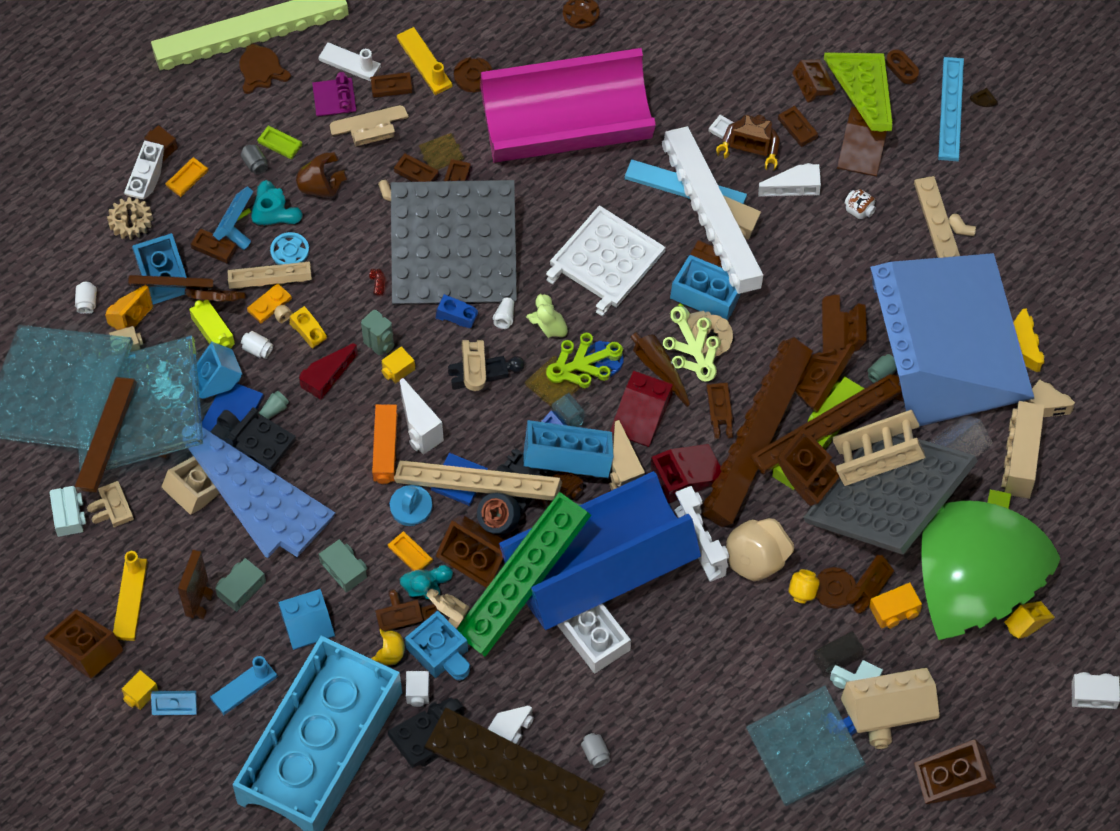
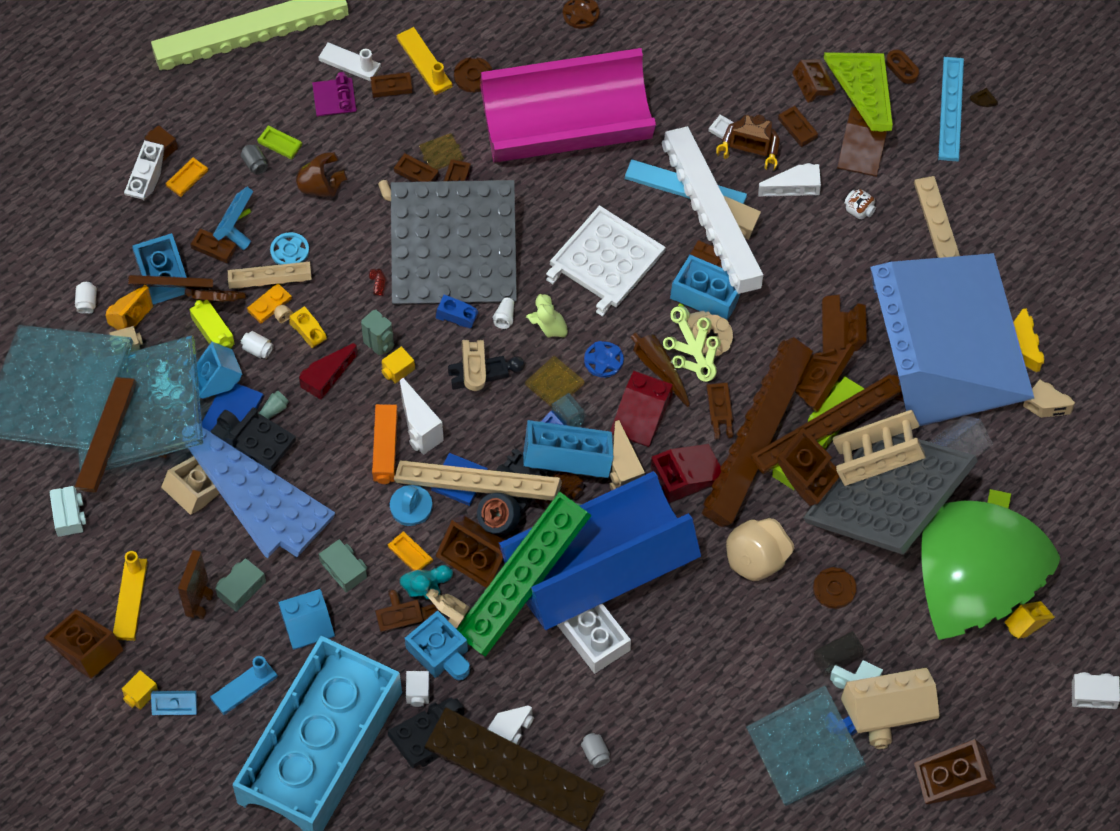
(115, 504): tan hinge -> none
(138, 210): tan gear -> none
(259, 67): reddish brown tile -> none
(270, 209): teal head -> none
(370, 126): tan plate -> none
(392, 648): yellow hair -> none
(582, 363): lime plant -> none
(713, 555): white piece -> none
(803, 586): yellow head -> none
(870, 583): reddish brown hinge -> none
(881, 368): sand green brick -> none
(895, 606): light orange brick -> none
(959, 227): tan arm -> none
(1022, 449): tan brick -> none

